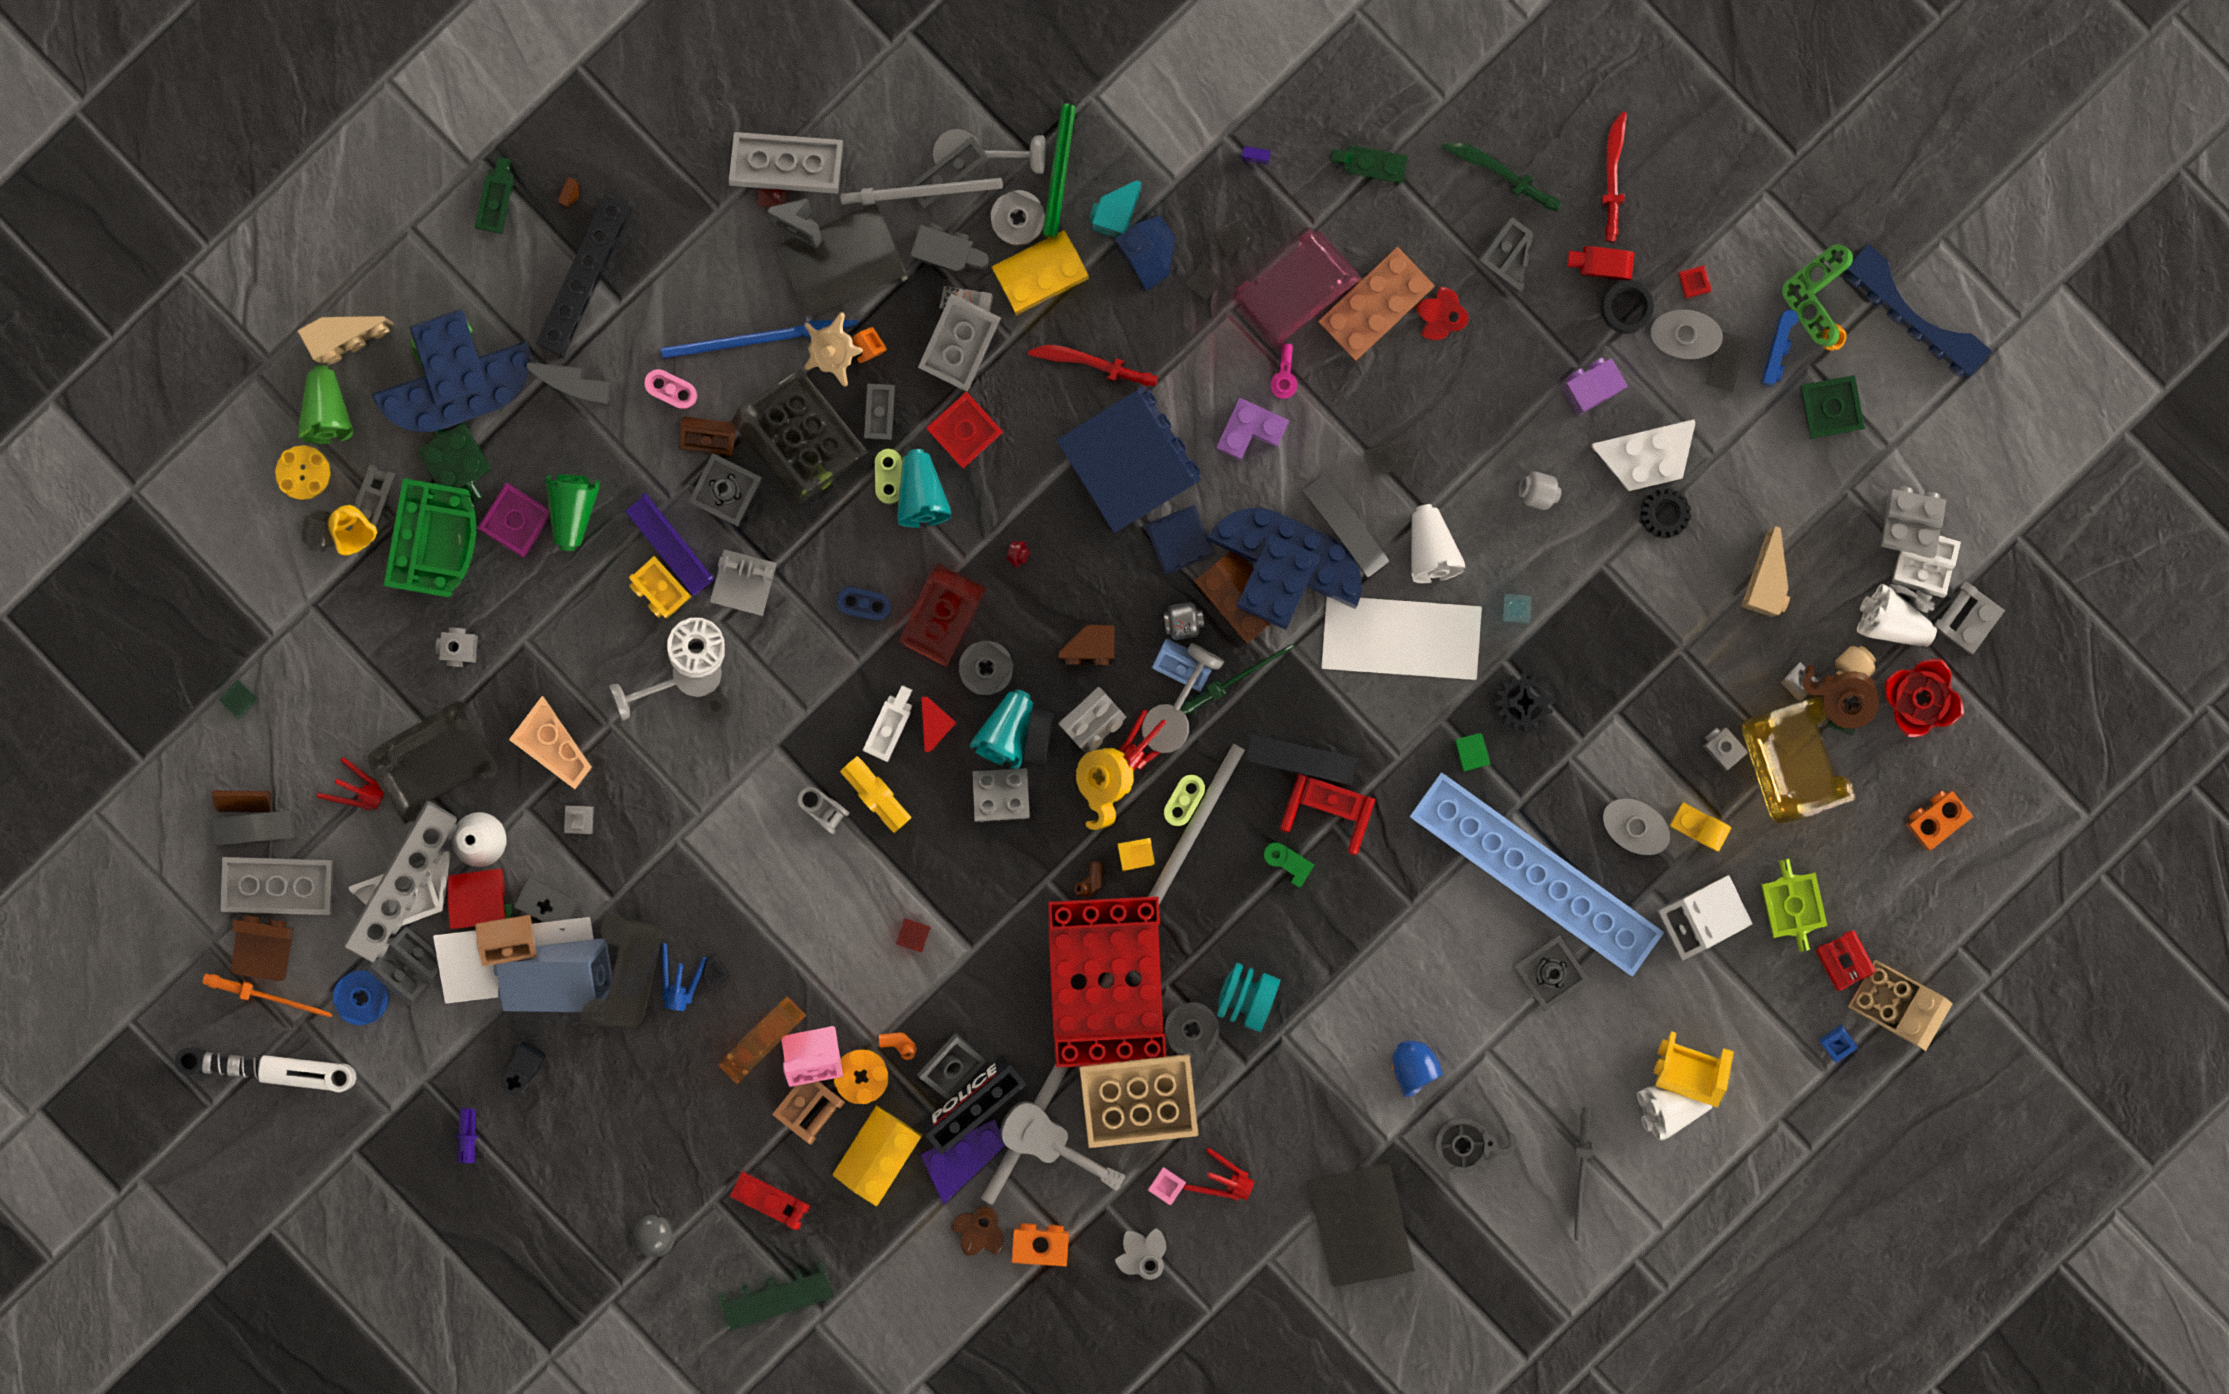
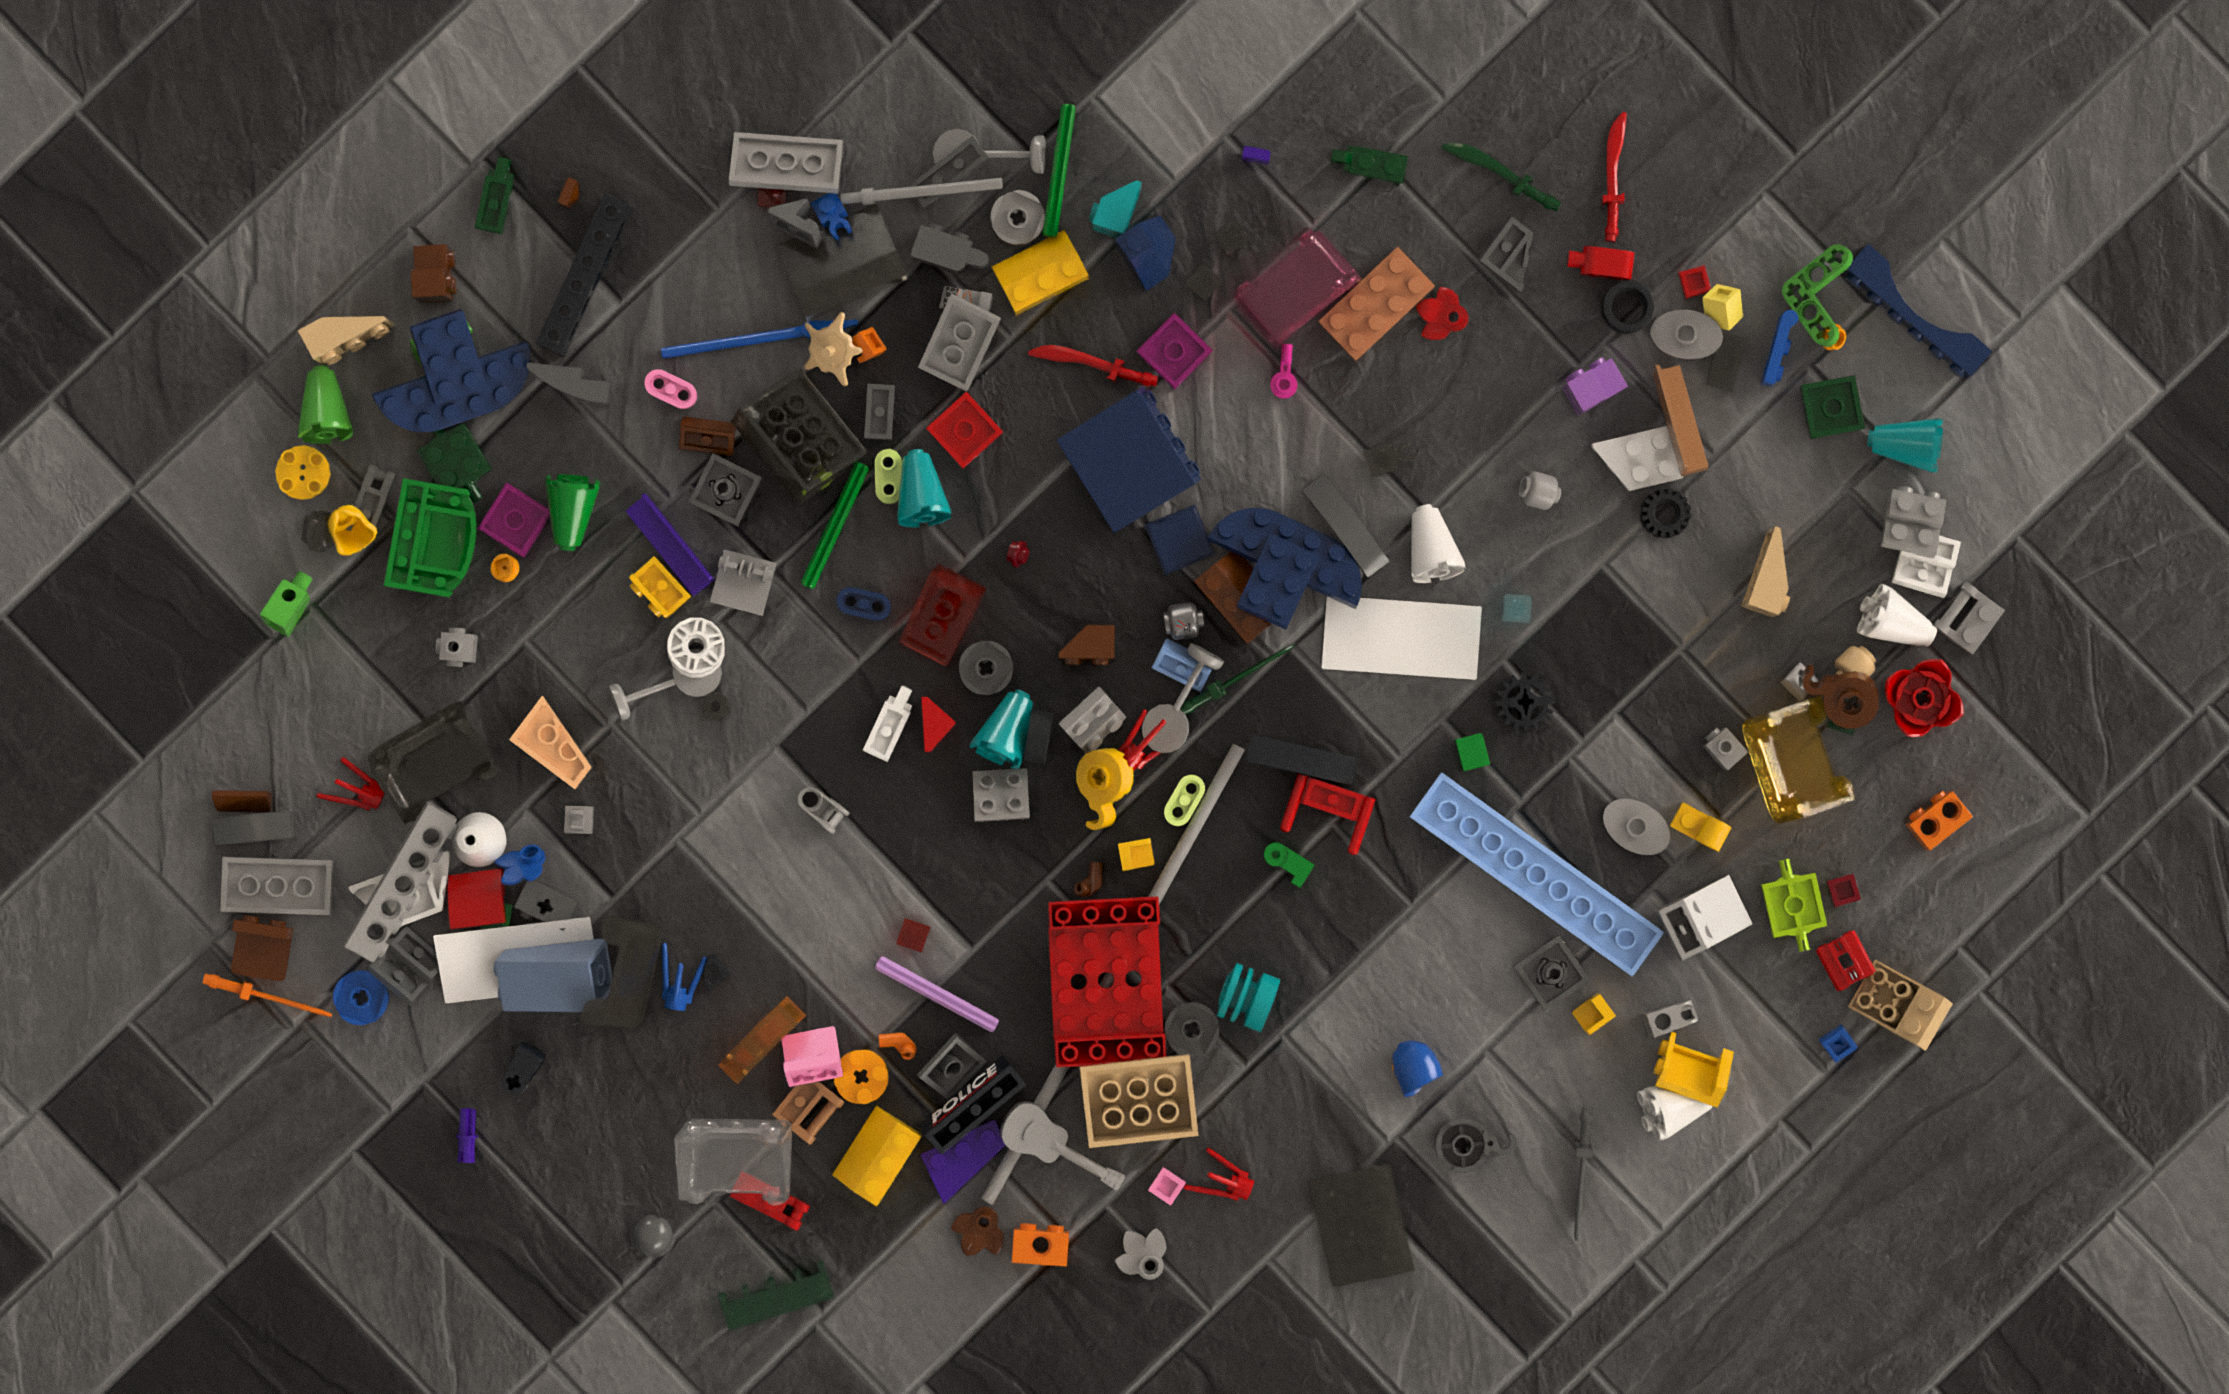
(238, 699): clear green tile -> none
(268, 1069): piece -> none
(283, 614): none -> bright green torso
(432, 274): none -> reddish brown brick
(504, 568): none -> light orange tile
(506, 940): medium nougat brick -> none
(521, 864): none -> blue plate
(734, 1158): none -> clear windscreen
(831, 213): none -> blue plate
(834, 525): none -> green axle
(875, 794): yellow piece -> none
(936, 994): none -> lavender axle
(1174, 351): none -> magenta tile
(1248, 422): medium lavender brick -> none
(1593, 1014): none -> yellow panel
(1669, 1018): none -> light grey leg
(1680, 420): none -> medium nougat panel
(1723, 306): none -> light yellow panel
(1843, 890): none -> dark red plate
(1909, 442): none -> teal cone
(1919, 600): light grey plate -> none

